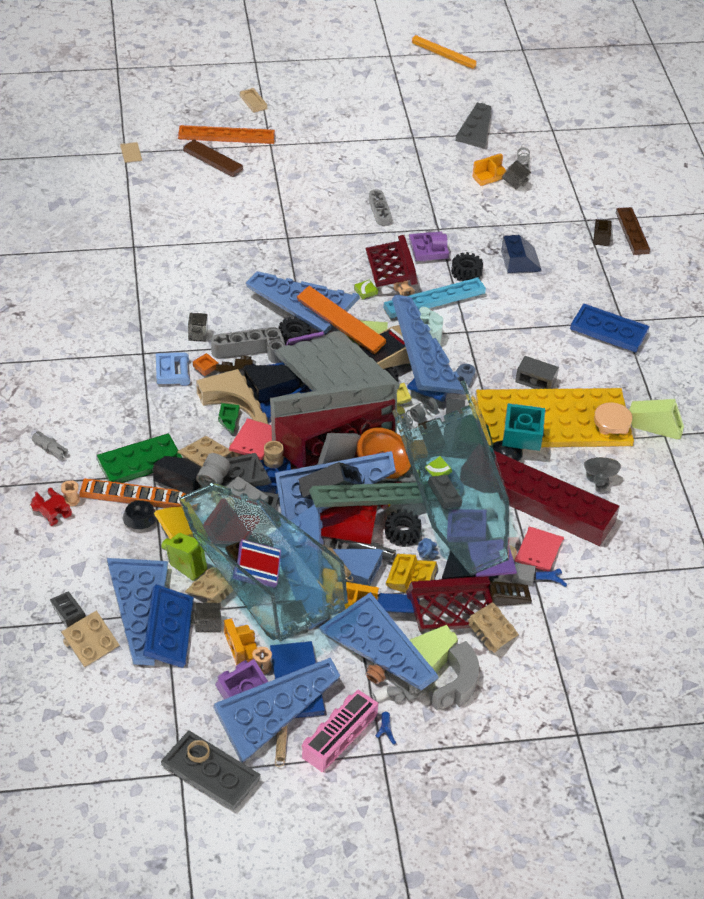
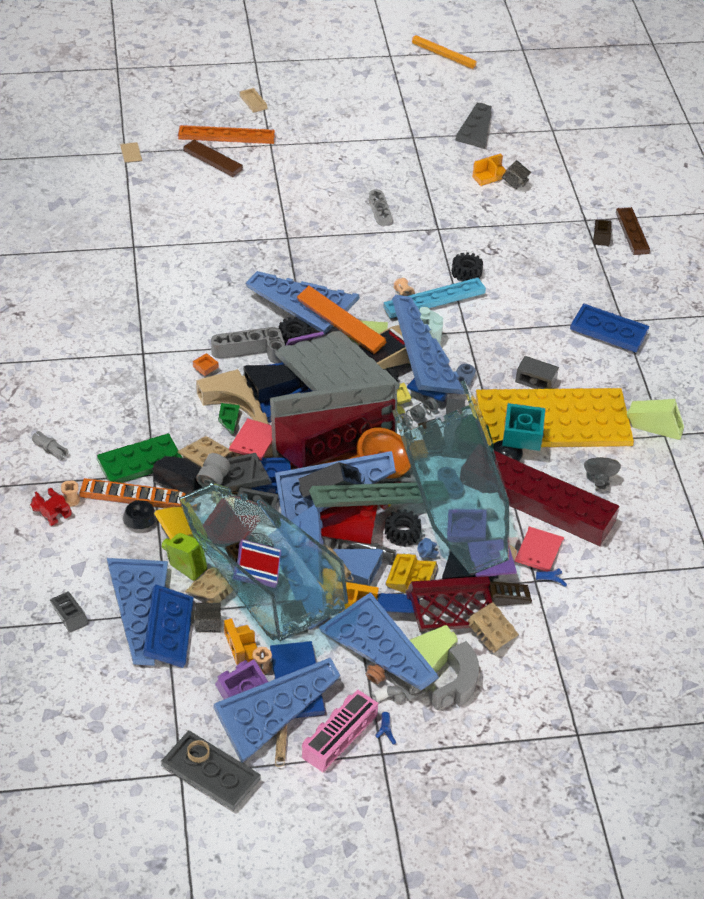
(89, 638): tan hinge -> none
(166, 368): light blue plate -> none
(197, 327): clear smoke brick -> none
(239, 363): dark brown slope -> none
(240, 486): light grey plate -> none
(273, 454): tan wheel -> none
(338, 447): light grey tile -> none
(365, 289): lime tile -> none
(403, 259): dark red fence -> none
(429, 246): medium lavender plate -> none
(438, 467): lime tile -> none
(445, 491): dark grey plate -> none
(519, 255): dark blue slope -> none
(524, 158): light grey piece -> none
(524, 574): light grey tile -> none
(613, 418): light nougat tile -> none

